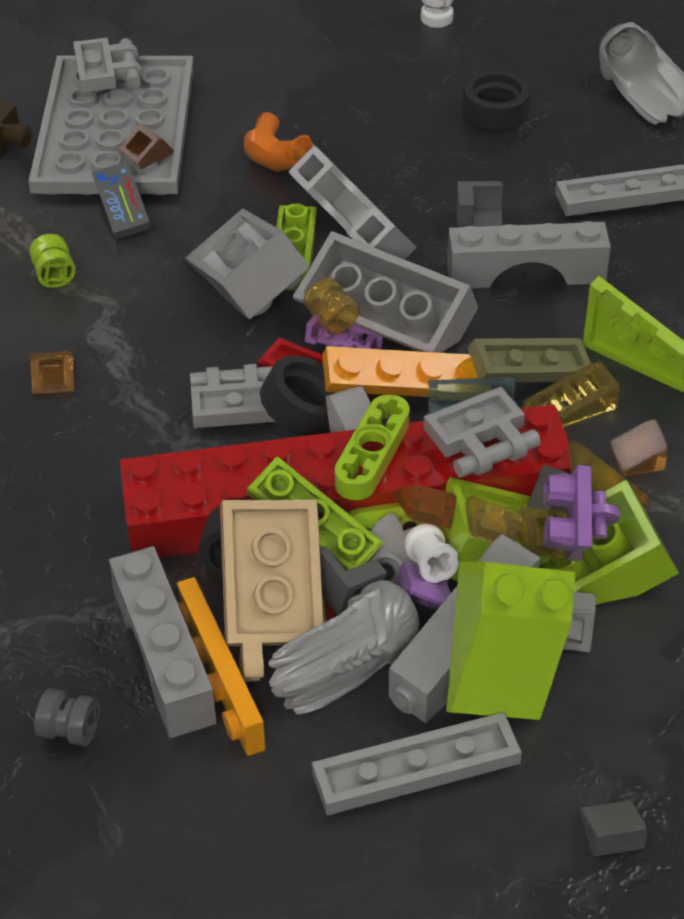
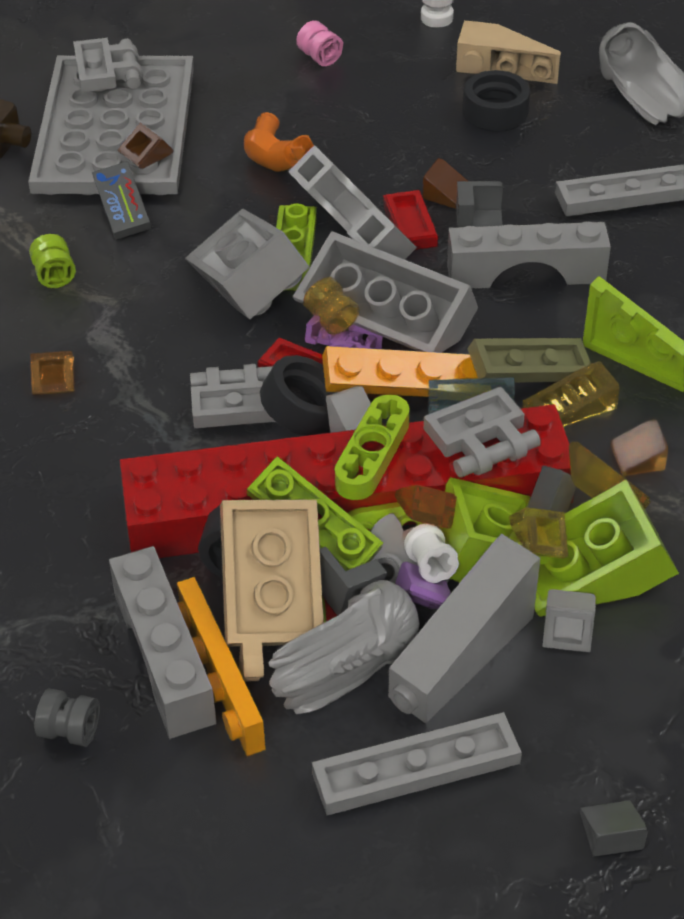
(319, 43): none -> bright pink wheel
(411, 217): none -> red tile
(441, 183): none -> reddish brown slope
(491, 520): clear yellow slope -> none
(495, 47): none -> tan slope
(507, 638): lime slope -> none
(582, 512): medium lavender hips -> none

